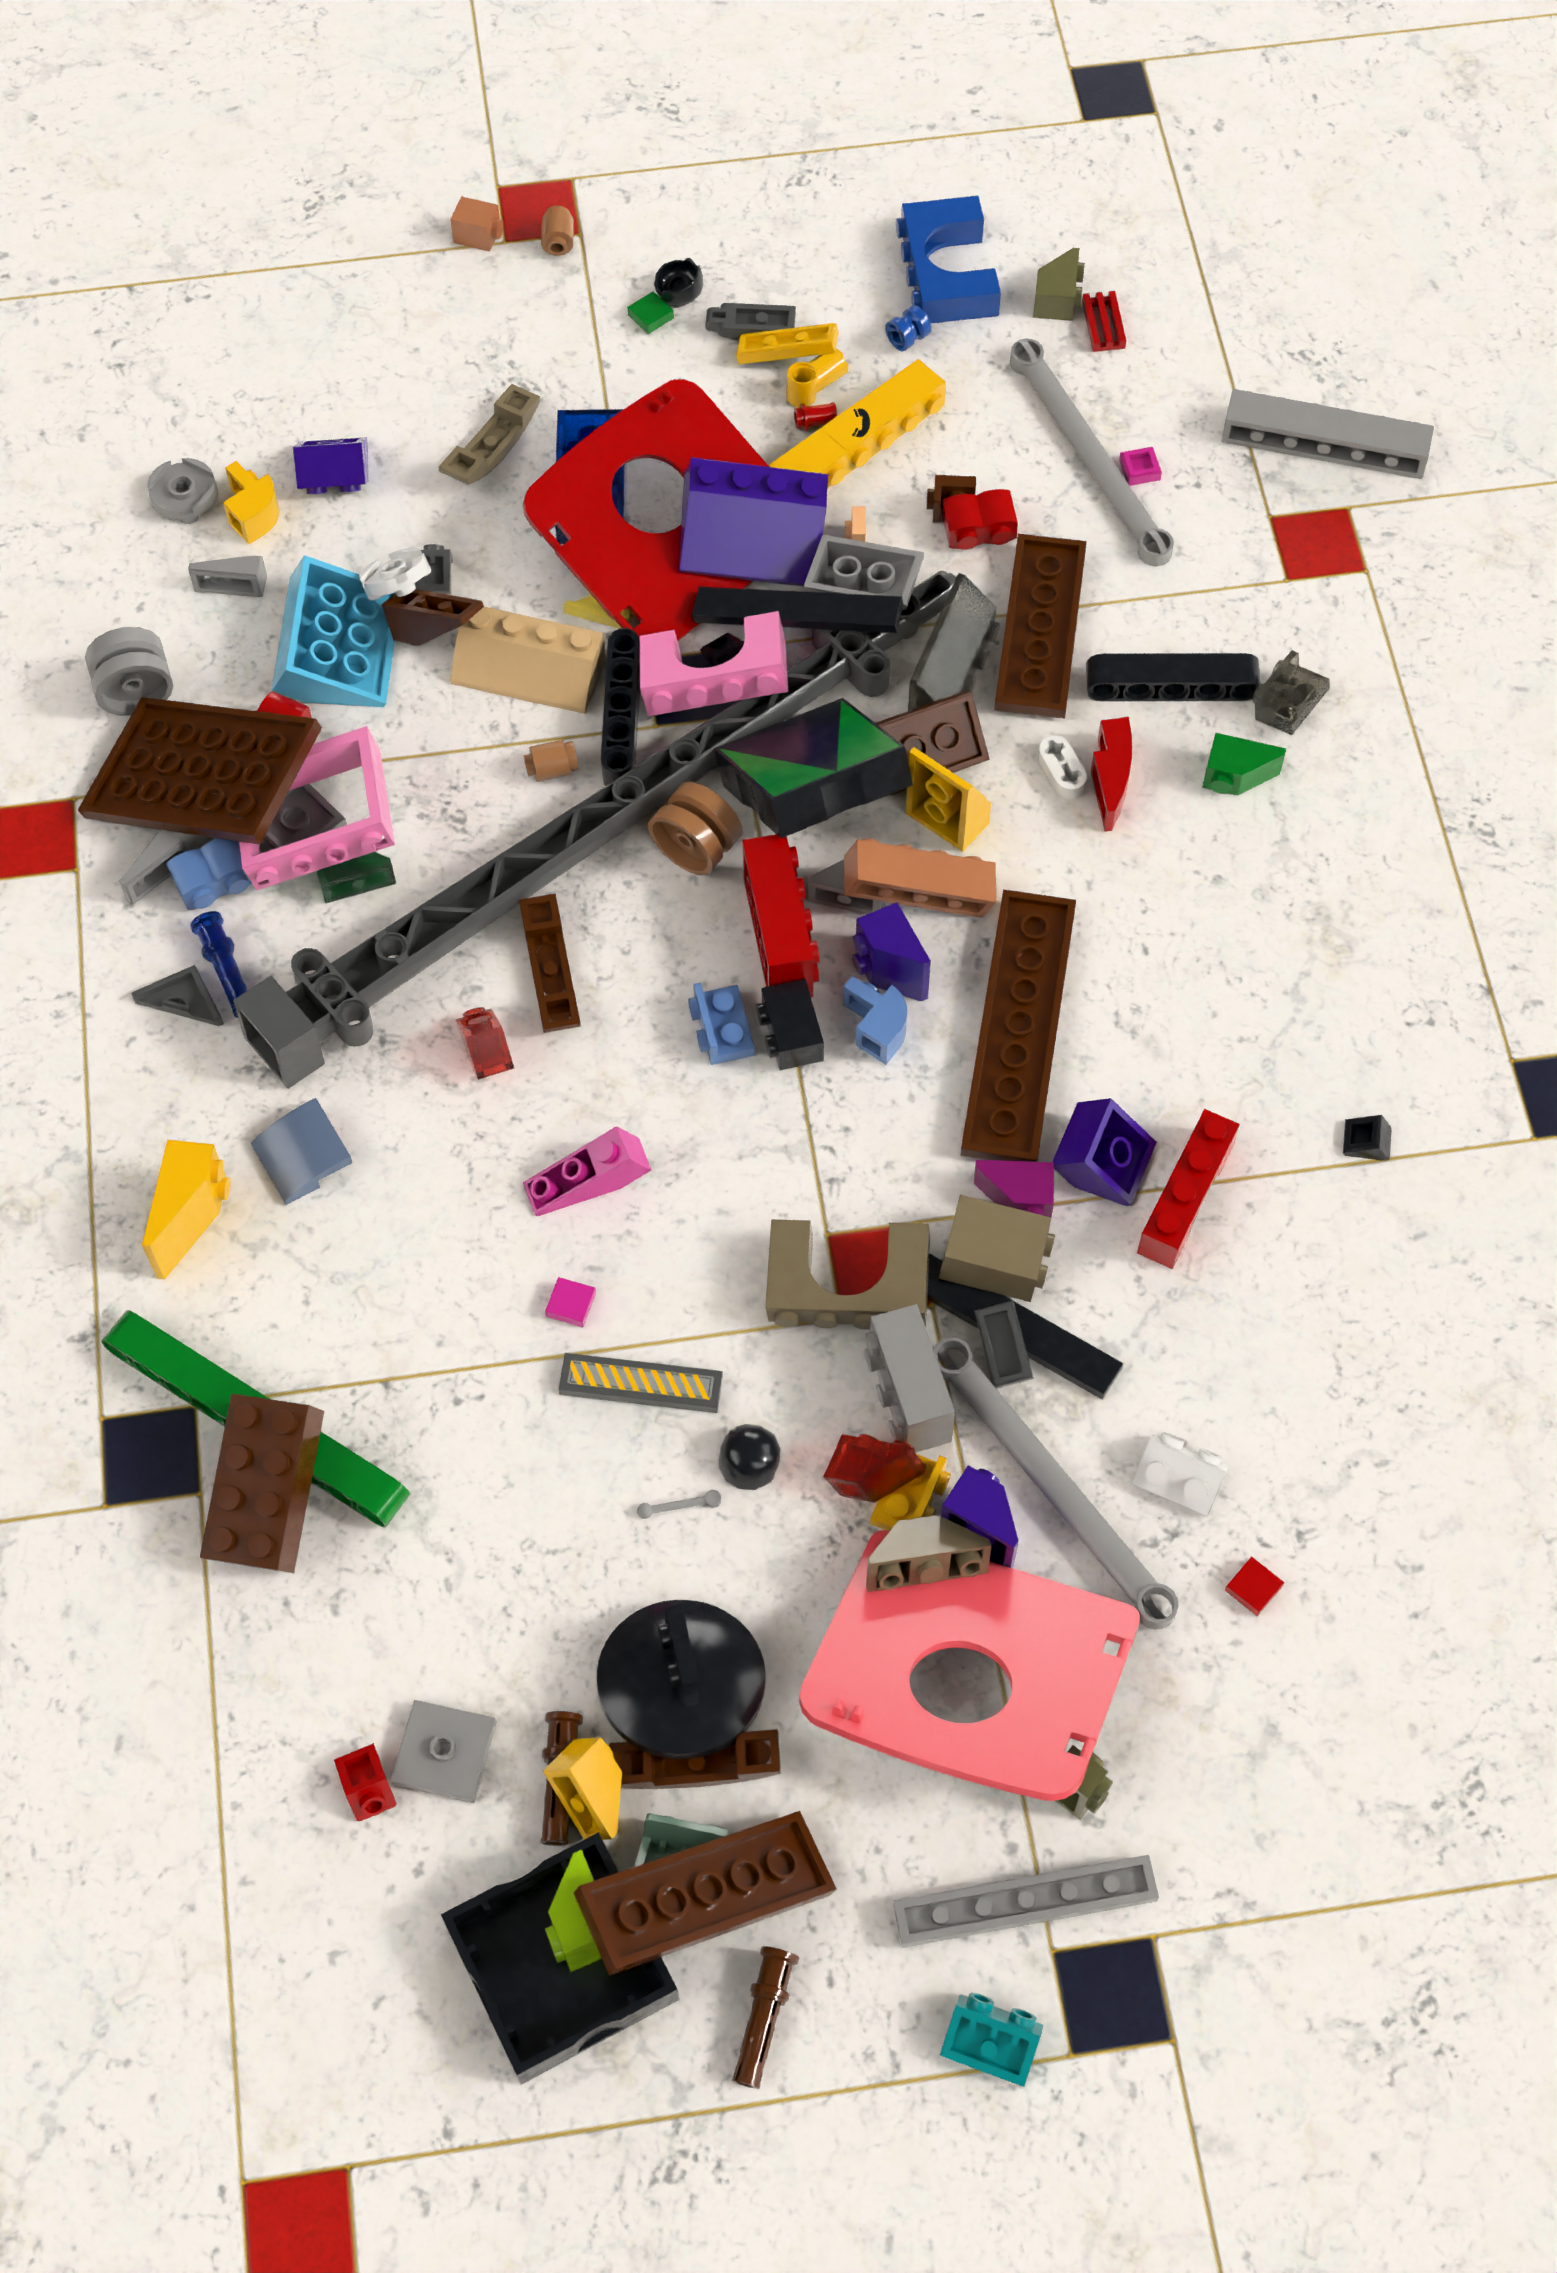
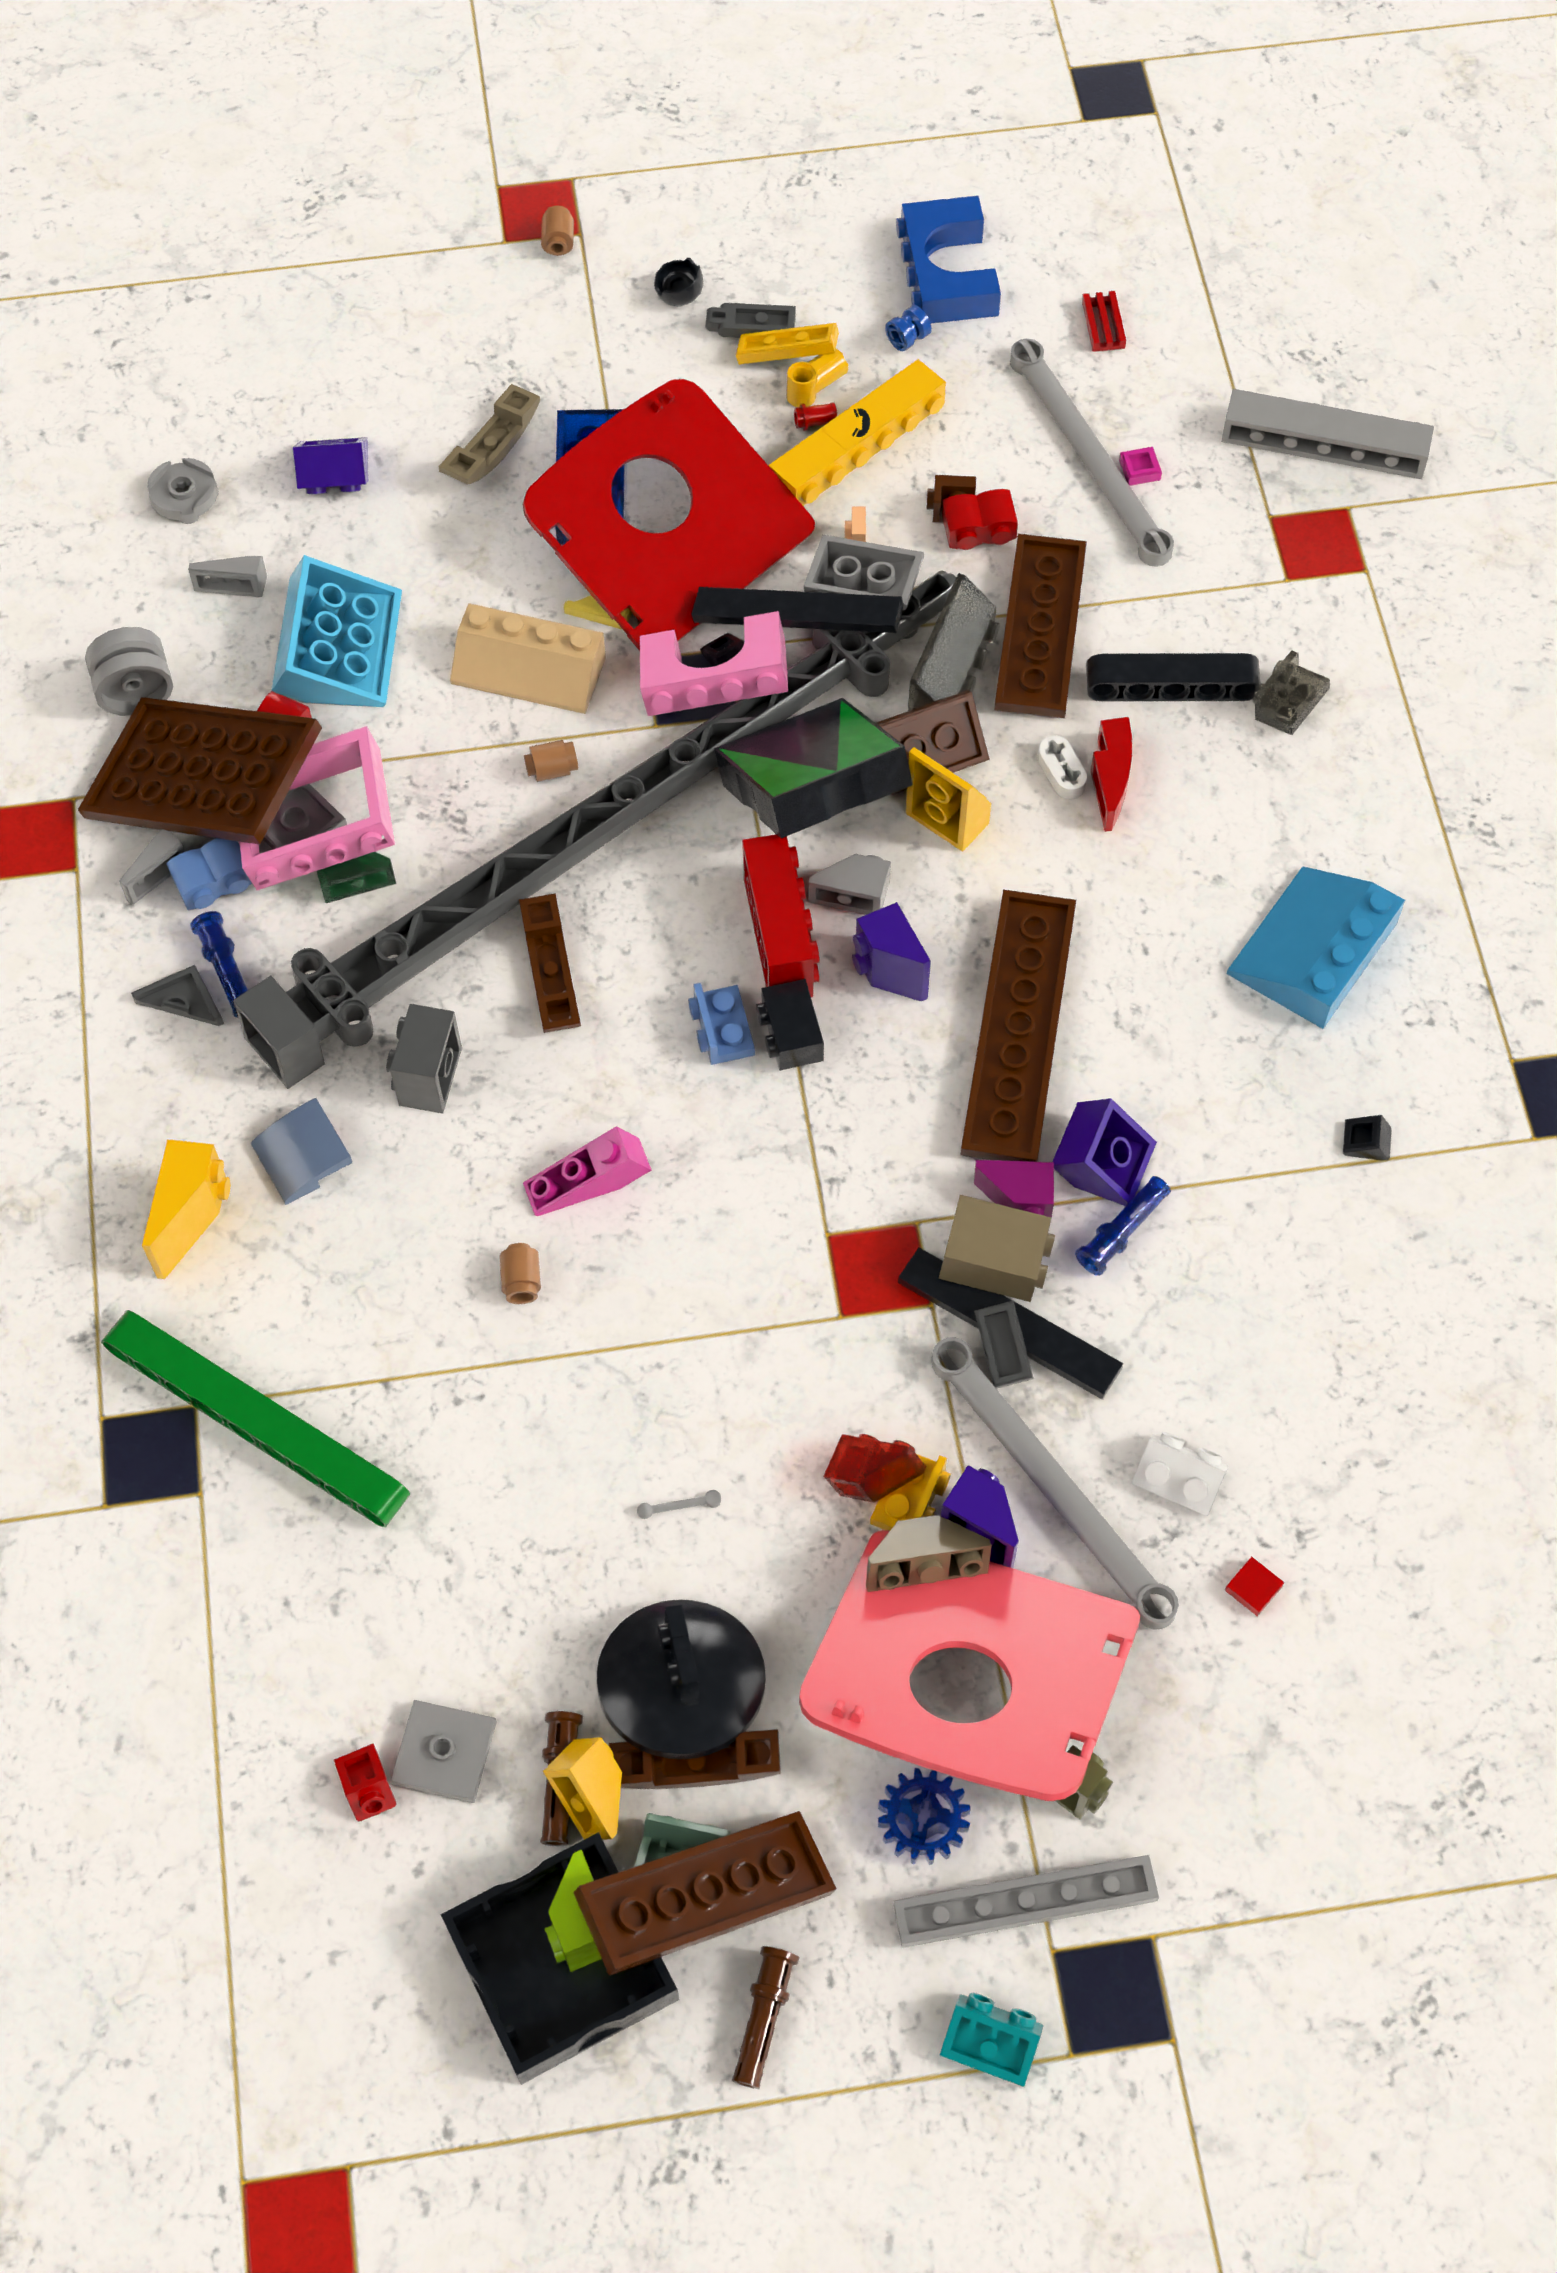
(254, 506): yellow brick -> none
(262, 1483): reddish brown brick -> none
(395, 575): white plate -> none
(424, 1058): none -> dark grey brick
(427, 615): reddish brown slope -> none
(440, 576): dark grey bracket -> none
(476, 223): nougat brick -> none
(484, 1042): clear red slope -> none
(520, 1273): none -> medium nougat brick
(570, 1302): dark pink tile -> none
(624, 665): black beam -> none
(640, 1382): tile -> none
(650, 312): green tile -> none
(695, 828): medium nougat wheel -> none
(749, 1457): black hair -> none
(751, 521): dark purple slope -> none
(798, 1298): dark tan arch -> none
(883, 1017): medium blue brick -> none
(909, 1379): light grey brick -> none
(919, 878): nougat brick -> none
(939, 1819): none -> clear blue gear
(1057, 289): olive slope -> none
(1114, 1235): none -> clear blue pin
(1187, 1188): red arch -> none
(1241, 764): green slope -> none
(1317, 942): none -> dark azure slope

